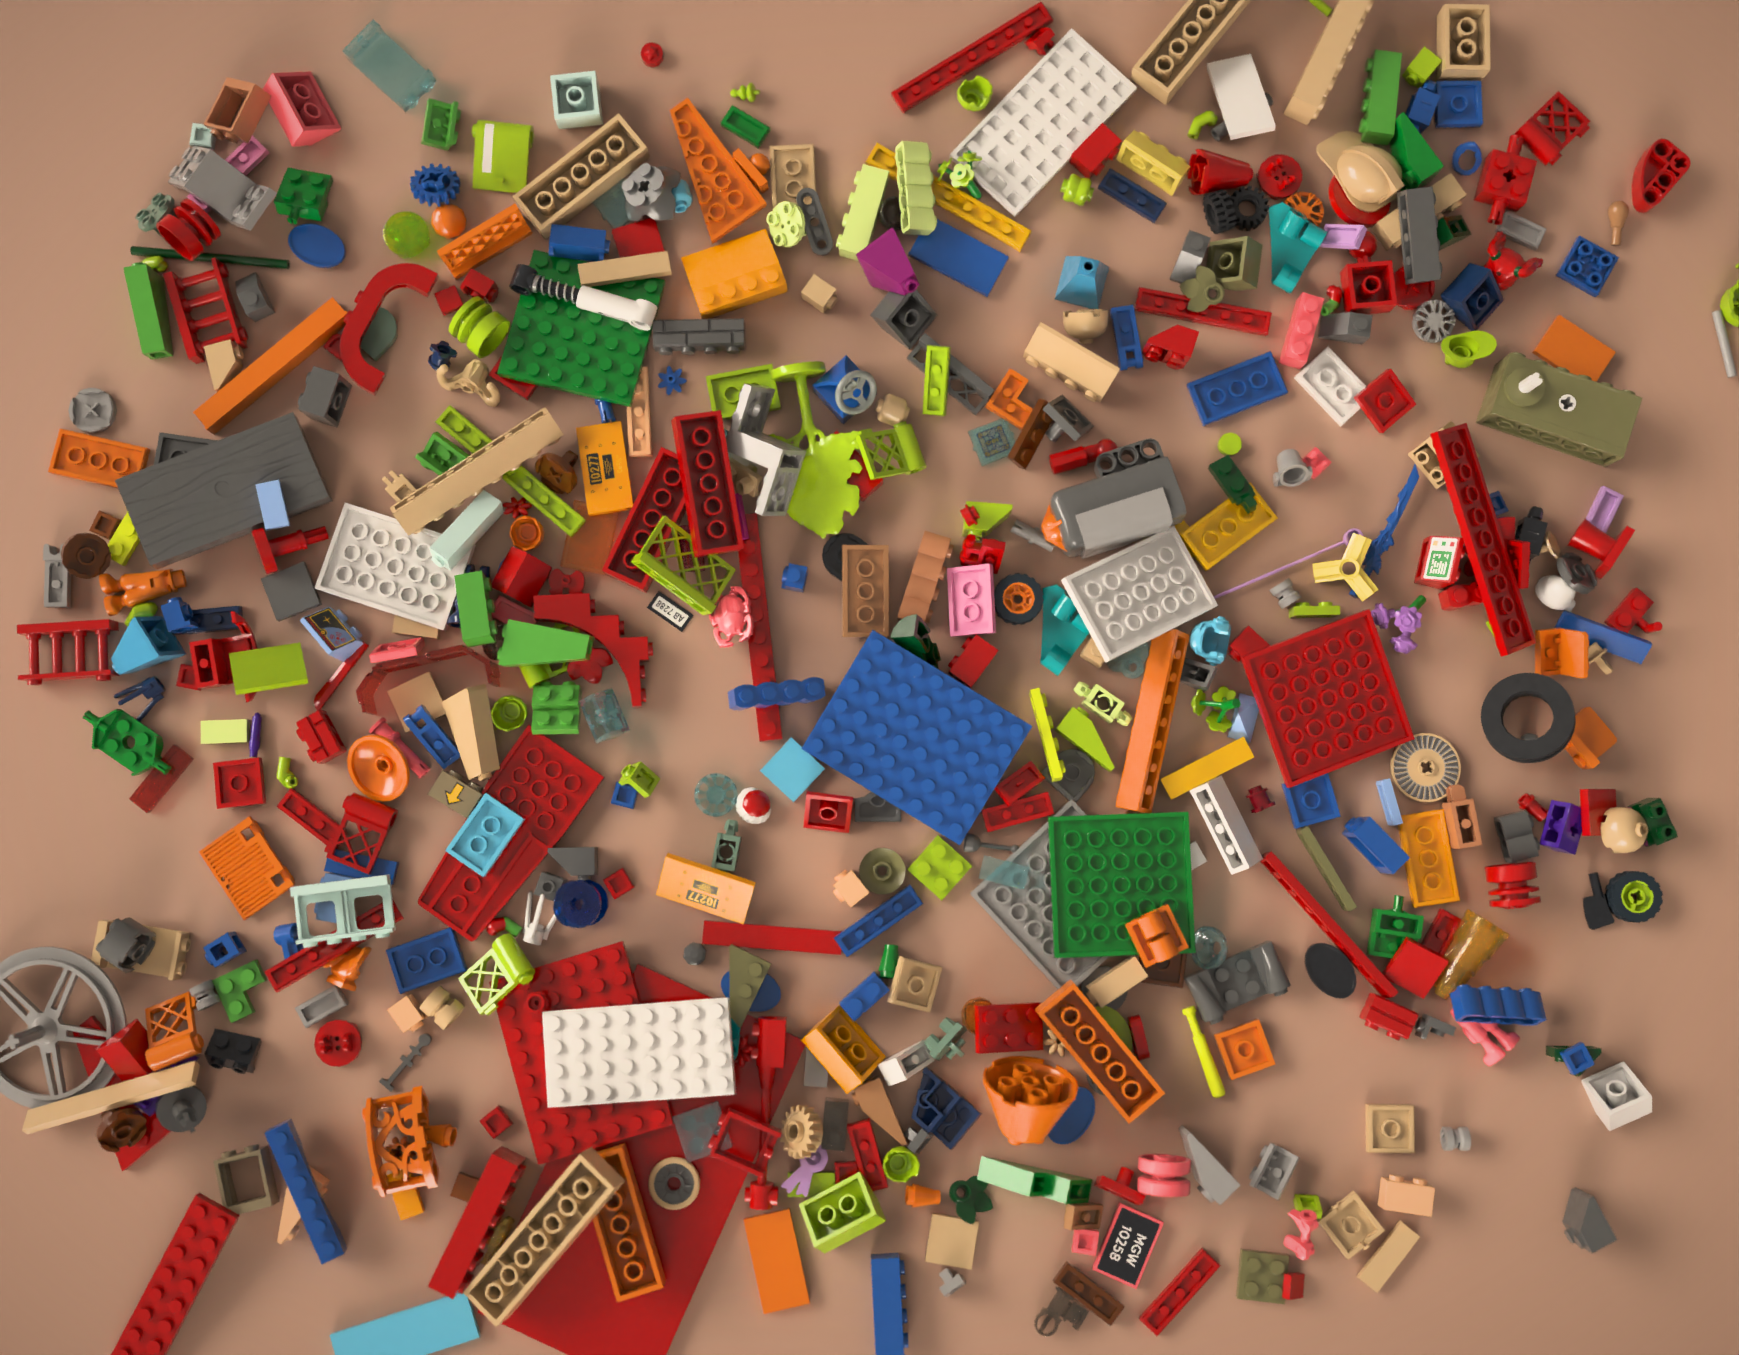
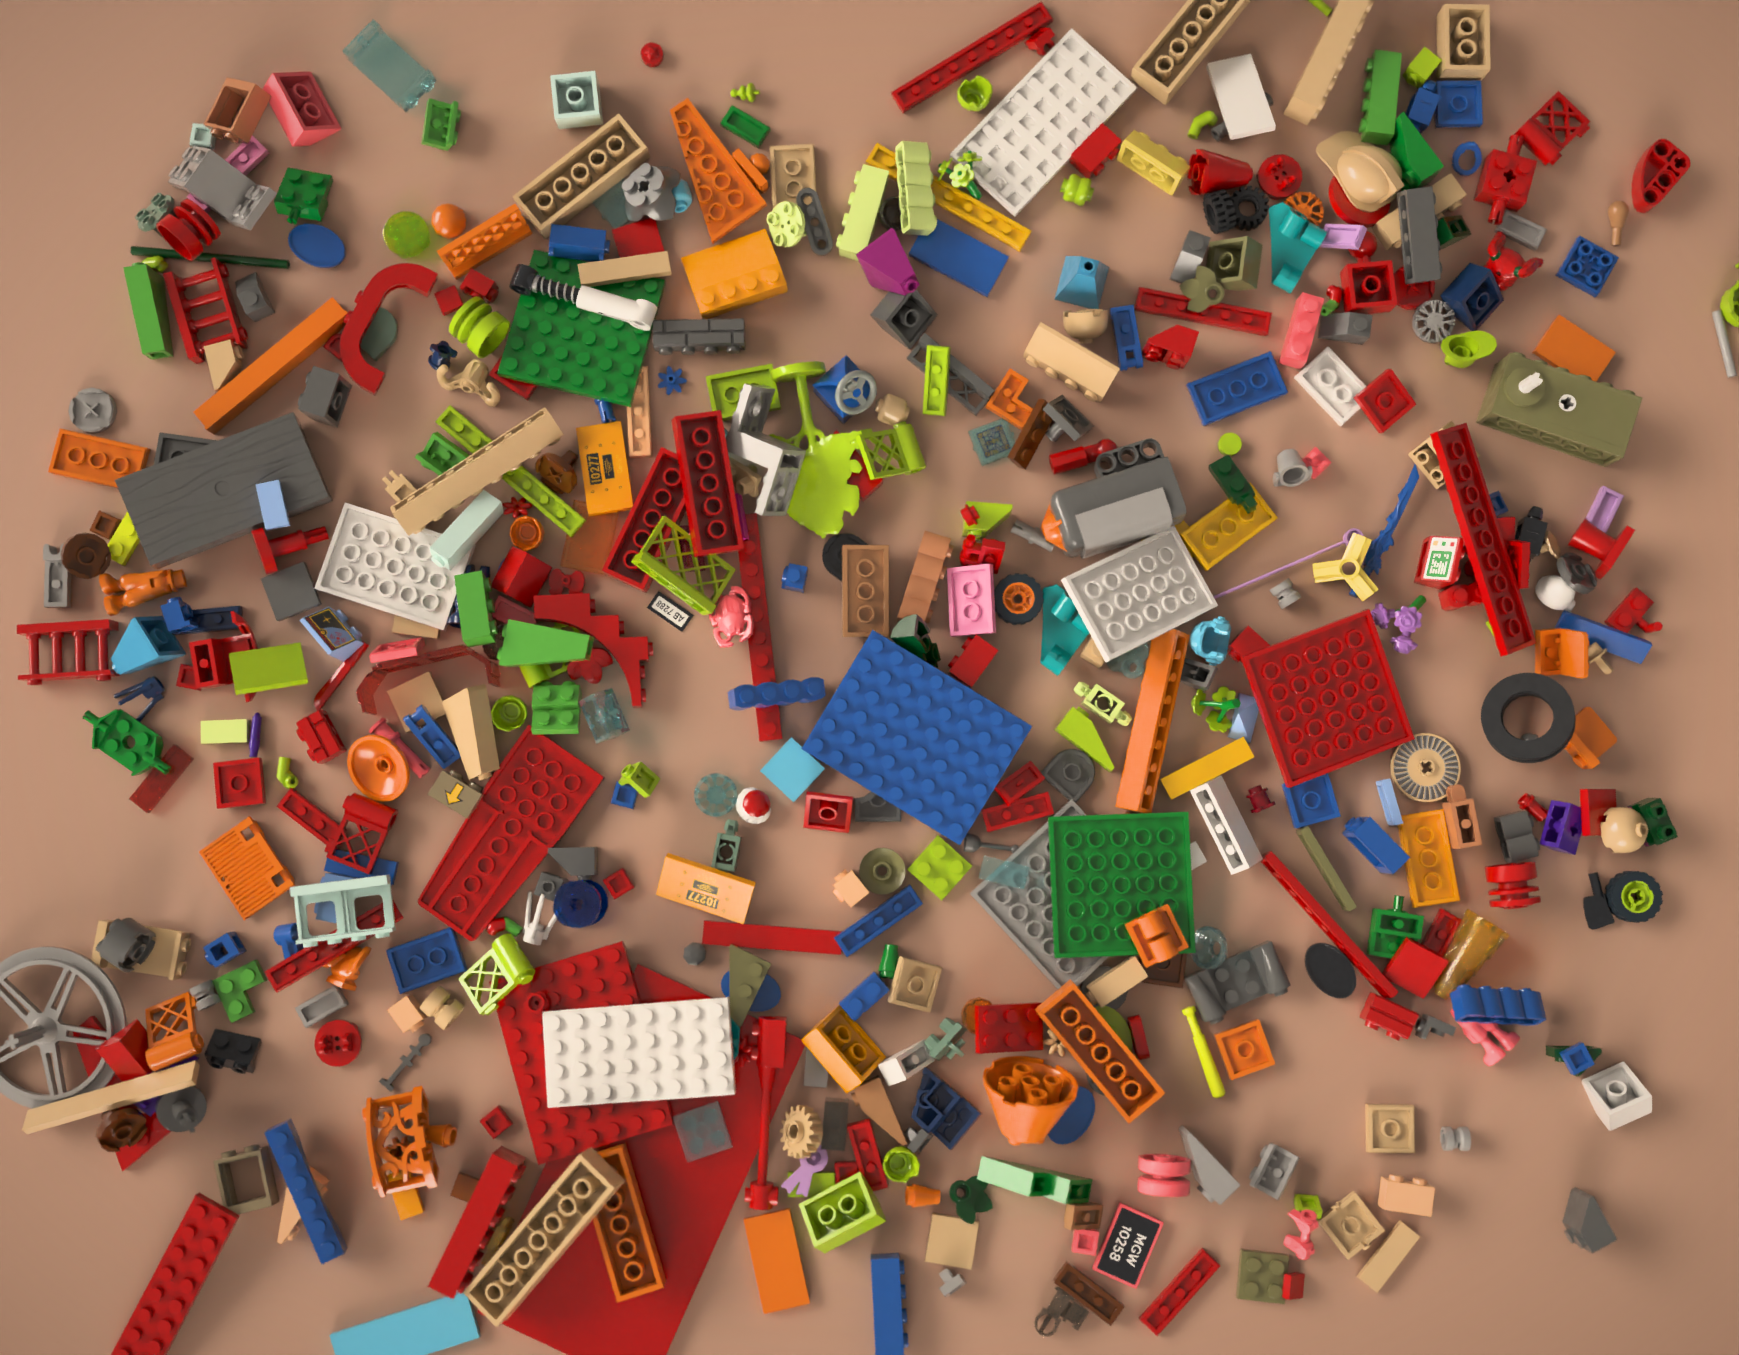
(141, 610): lime arm -> none
(435, 185): blue gear -> none
(485, 835): medium azure plate -> none
(501, 154): lime door -> none
(668, 1197): wheel -> none
(766, 1151): red window -> none
(819, 294): tan brick -> none
(1050, 744): neon yellow plate -> none
(1121, 1186): red tile -> none
(1132, 195): dark blue tile -> none
(1323, 610): lime plate -> none

